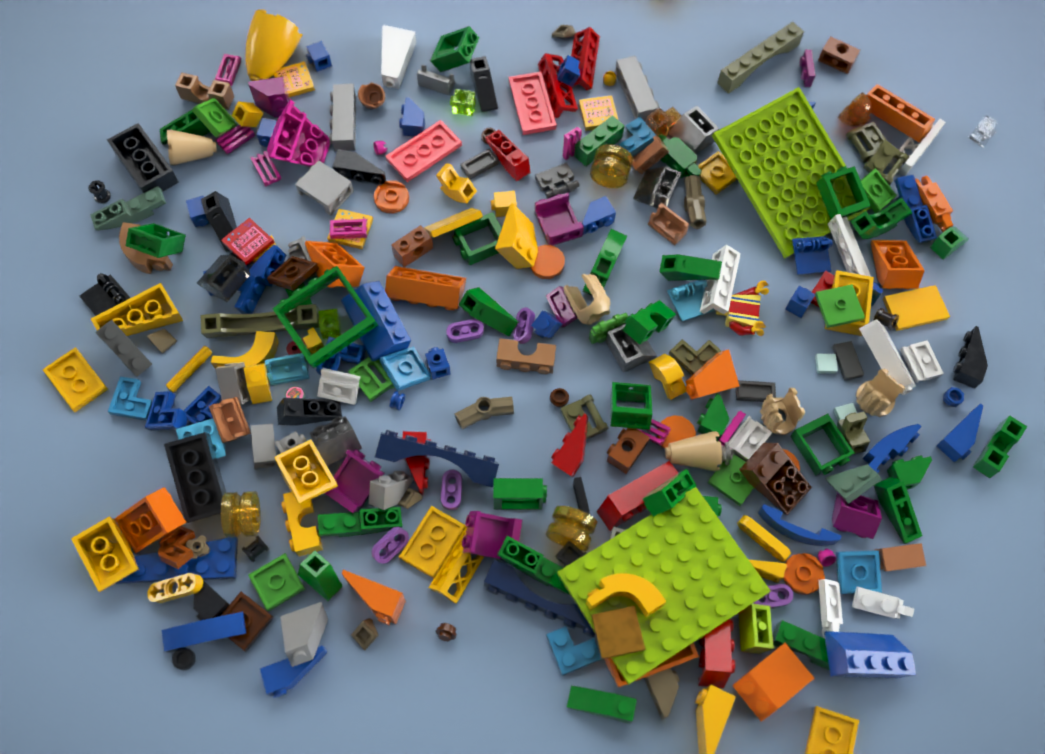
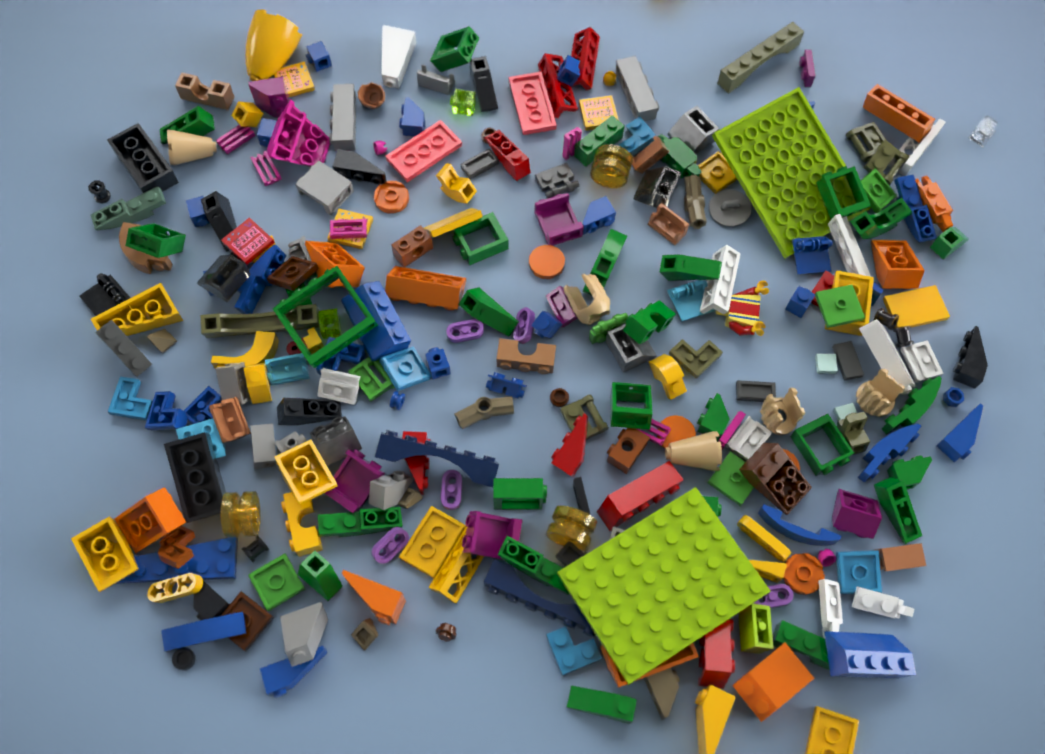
(75, 379): yellow tile -> none
(189, 368): yellow axle -> none
(203, 550): dark tan plate -> none
(215, 117): bright green plate -> none
(235, 62): dark pink tile -> none
(295, 392): tile -> none
(502, 202): yellow brick -> none
(514, 387): none -> blue hinge
(517, 239): yellow slope -> none
(564, 31): dark tan slope -> none
(618, 632): pearl gold tile -> none
(630, 586): yellow arch -> none
(662, 122): clear orange brick -> none
(669, 493): green slope -> none
(713, 376): orange slope -> none
(727, 453): light grey plate -> none
(730, 207): none -> light grey shield
(839, 55): dark orange brick -> none
(853, 482): sand green wing -> none
(857, 111): clear orange cylinder -> none
(903, 336): none -> black bush
(915, 407): none -> green slope
(995, 452): green arch -> none

